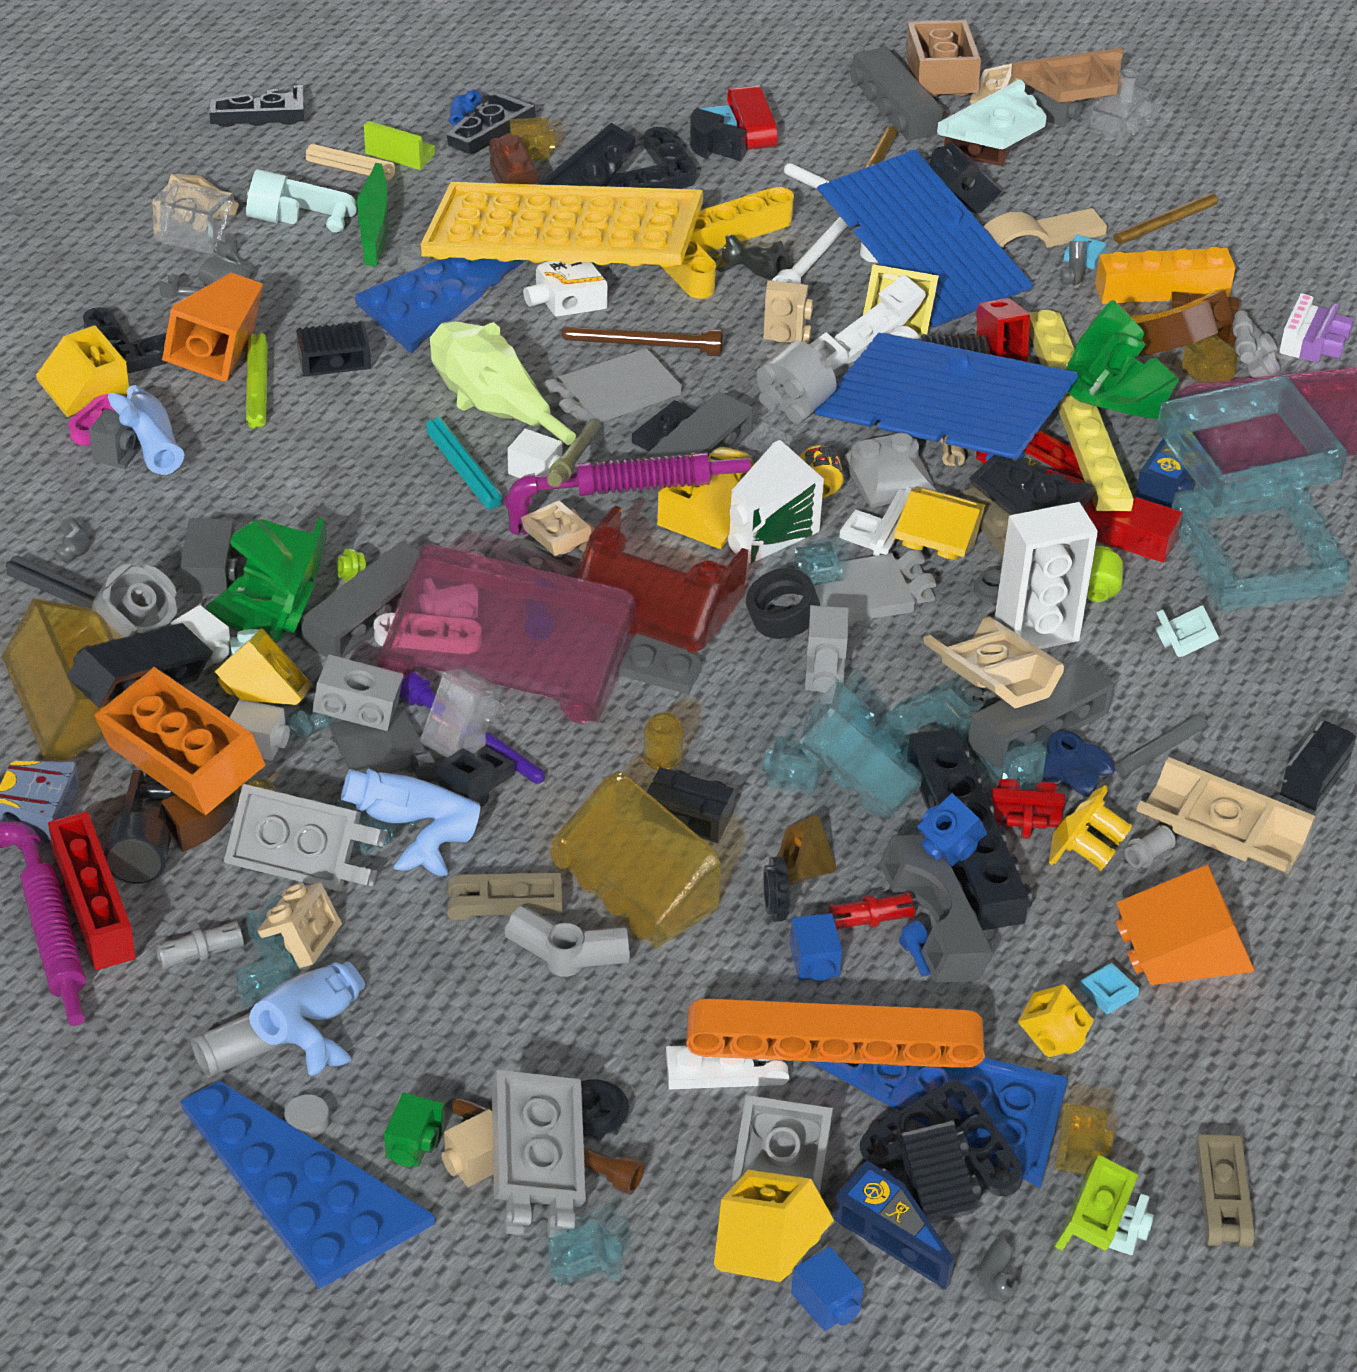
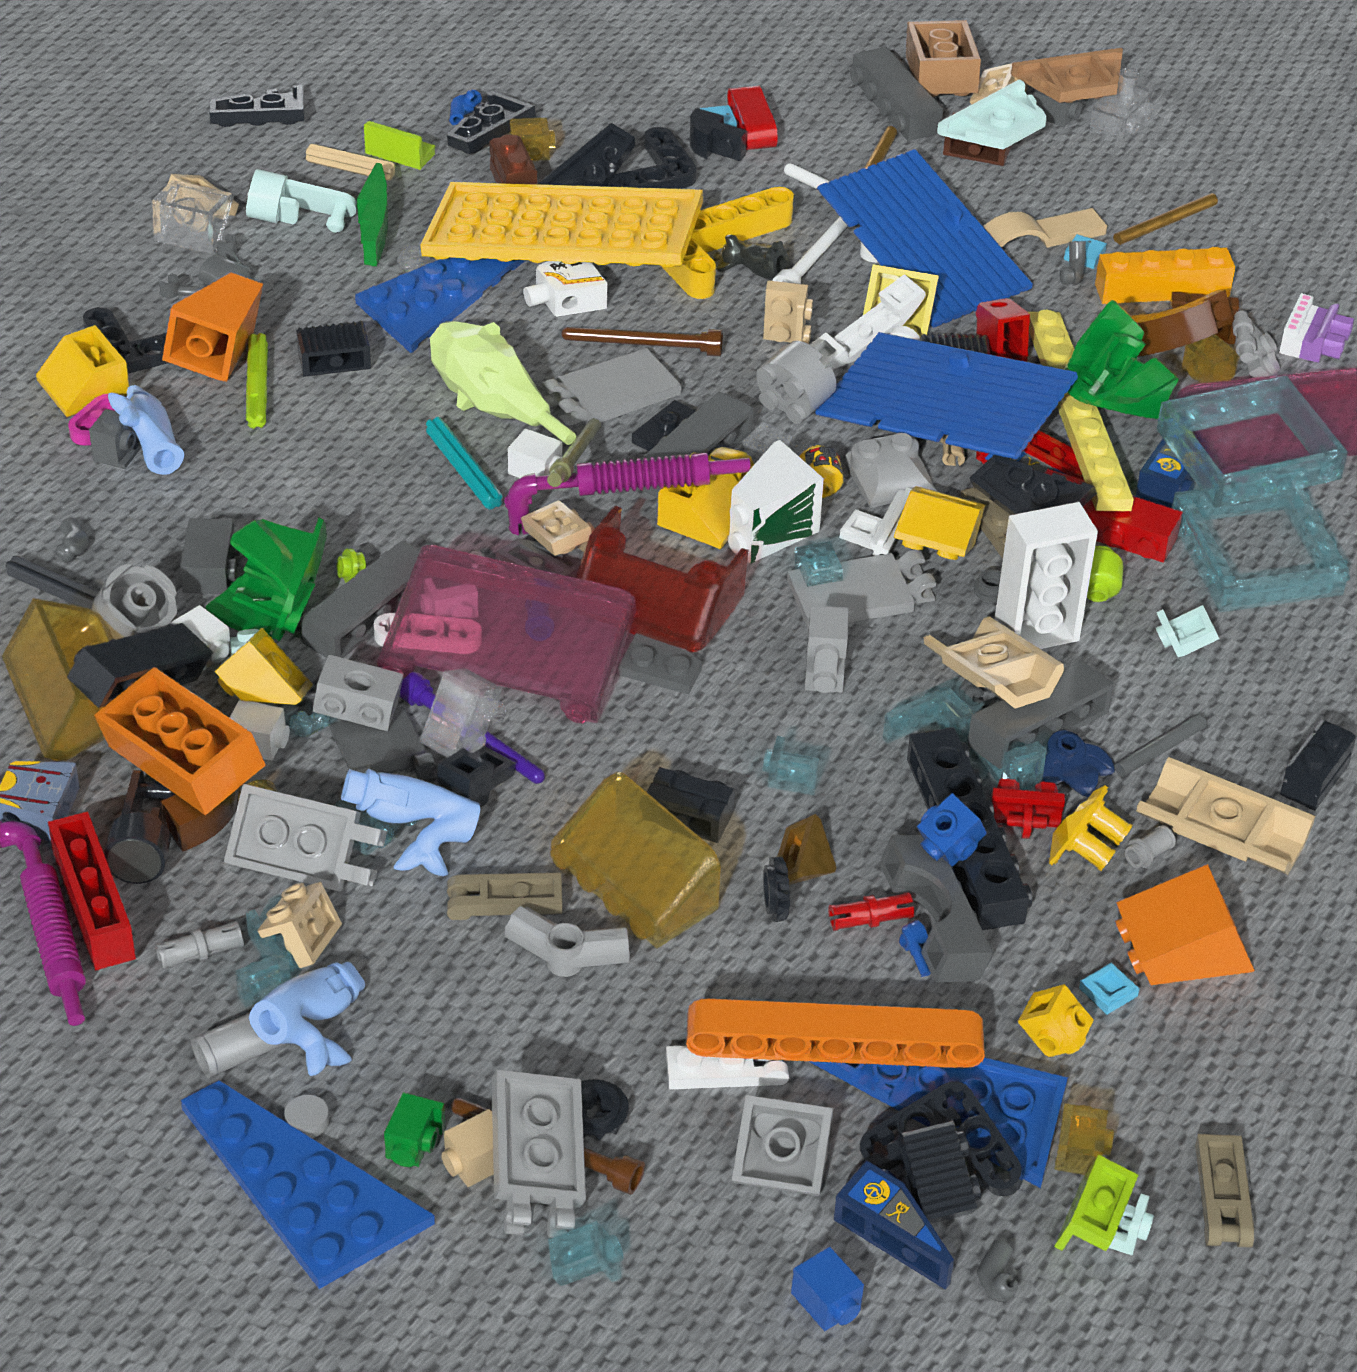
(663, 741): clear yellow brick -> none
(768, 1224): yellow slope -> none
(773, 585): black tyre -> none
(815, 947): blue brick -> none
(845, 739): clear light blue brick -> none
(954, 166): black torso -> none

